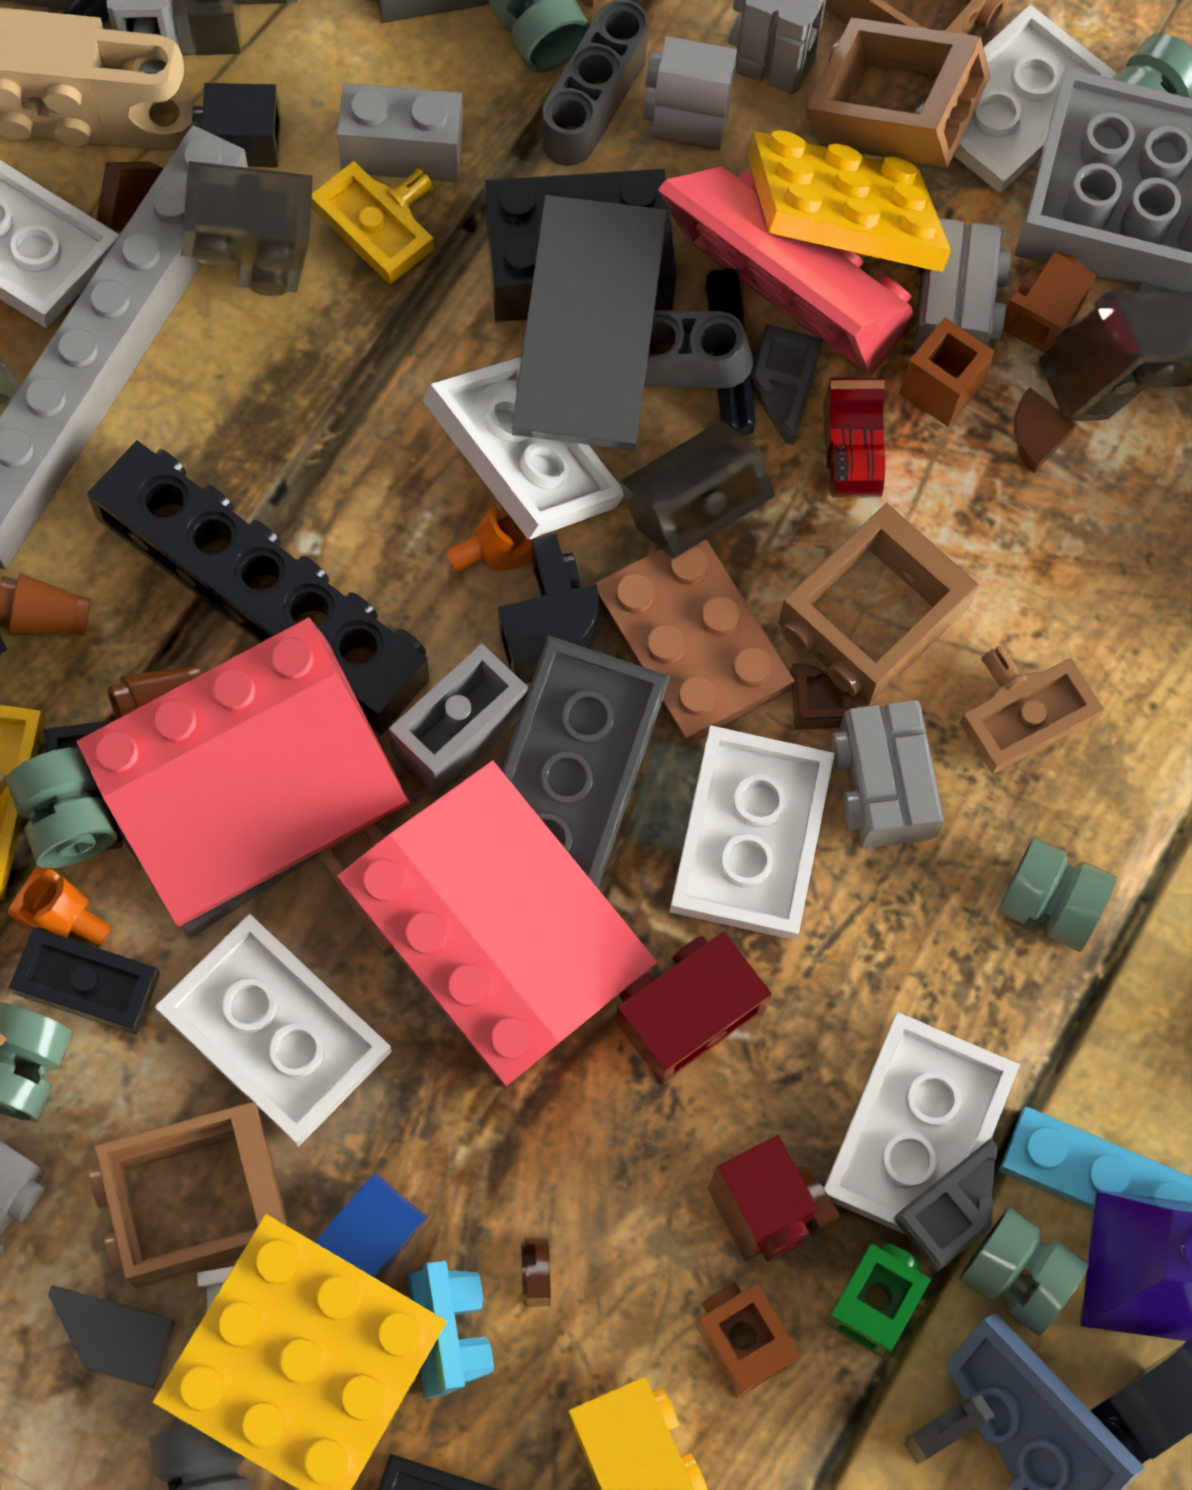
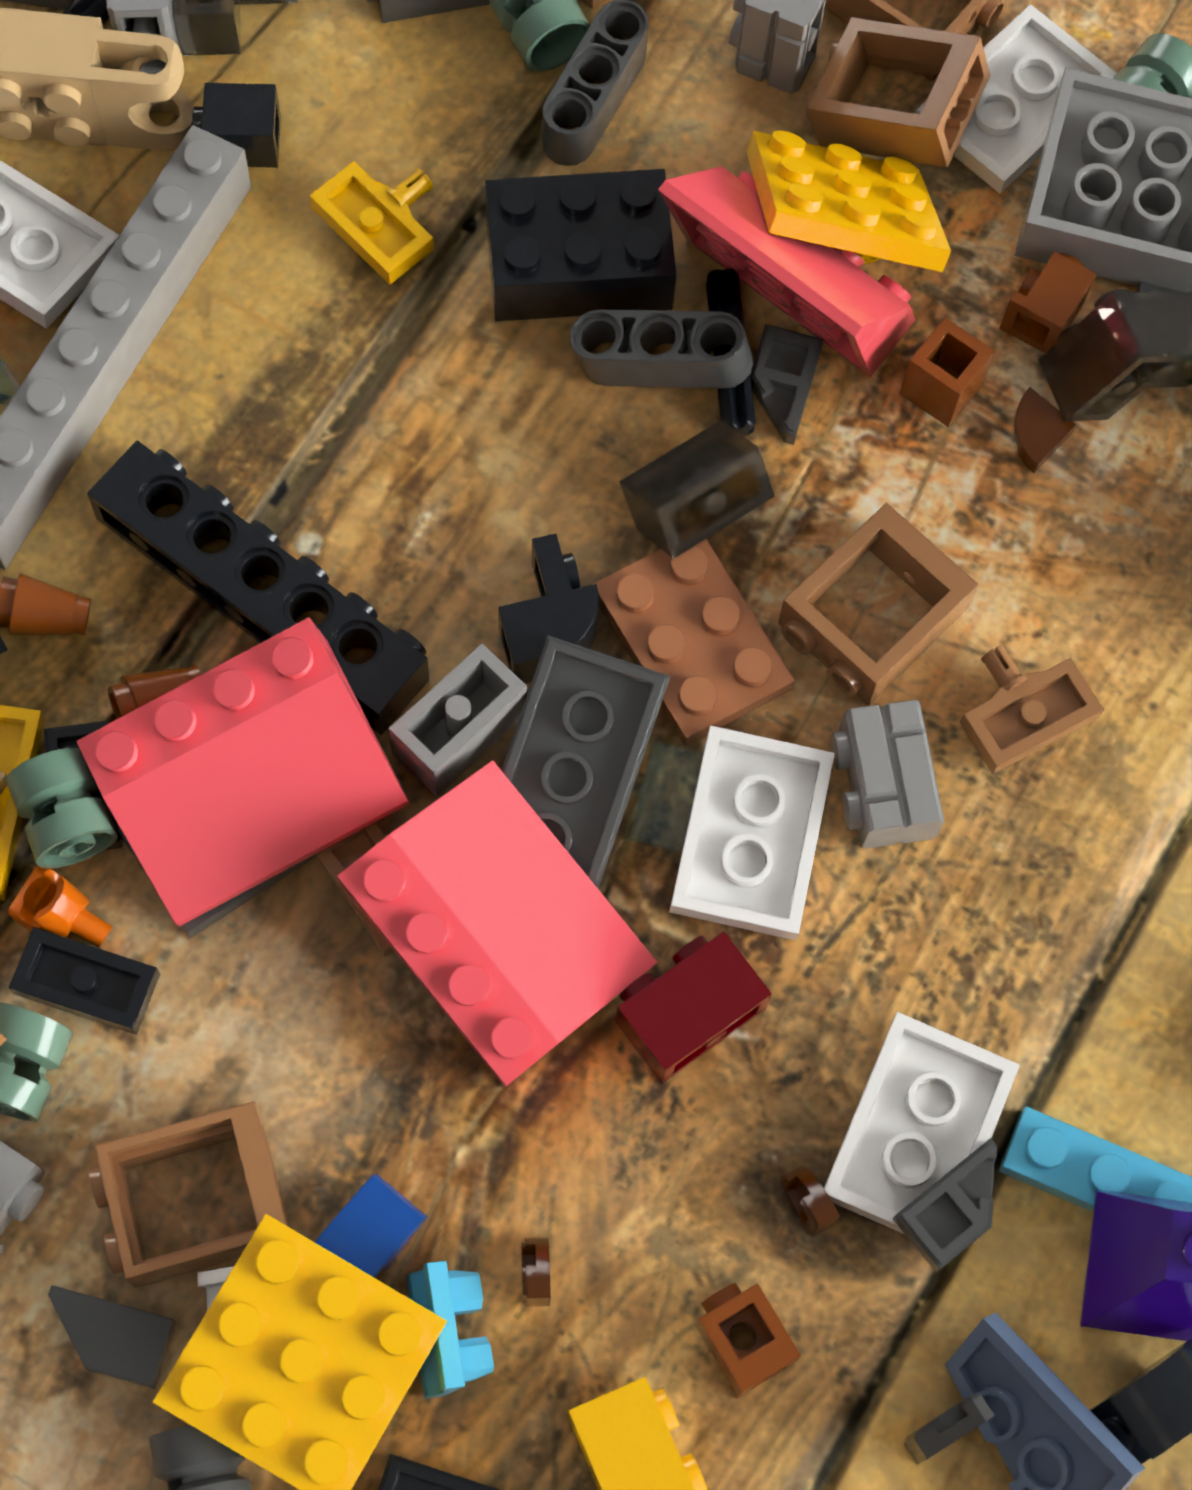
(124, 190): reddish brown tile -> none
(248, 219): clear smoke brick -> none
(273, 1029): white plate -> none
(401, 131): light grey brick -> none
(496, 540): orange piece -> none
(534, 479): white plate -> none
(589, 322): dark grey tile -> none
(689, 92): light grey brick -> none
(763, 1200): dark red brick -> none
(817, 699): reddish brown tile -> none
(855, 436): leg -> none
(895, 1273): green brick -> none
(967, 285): light grey brick -> none
(998, 1268): sand green wheel -> none
(1057, 894): sand green wheel -> none

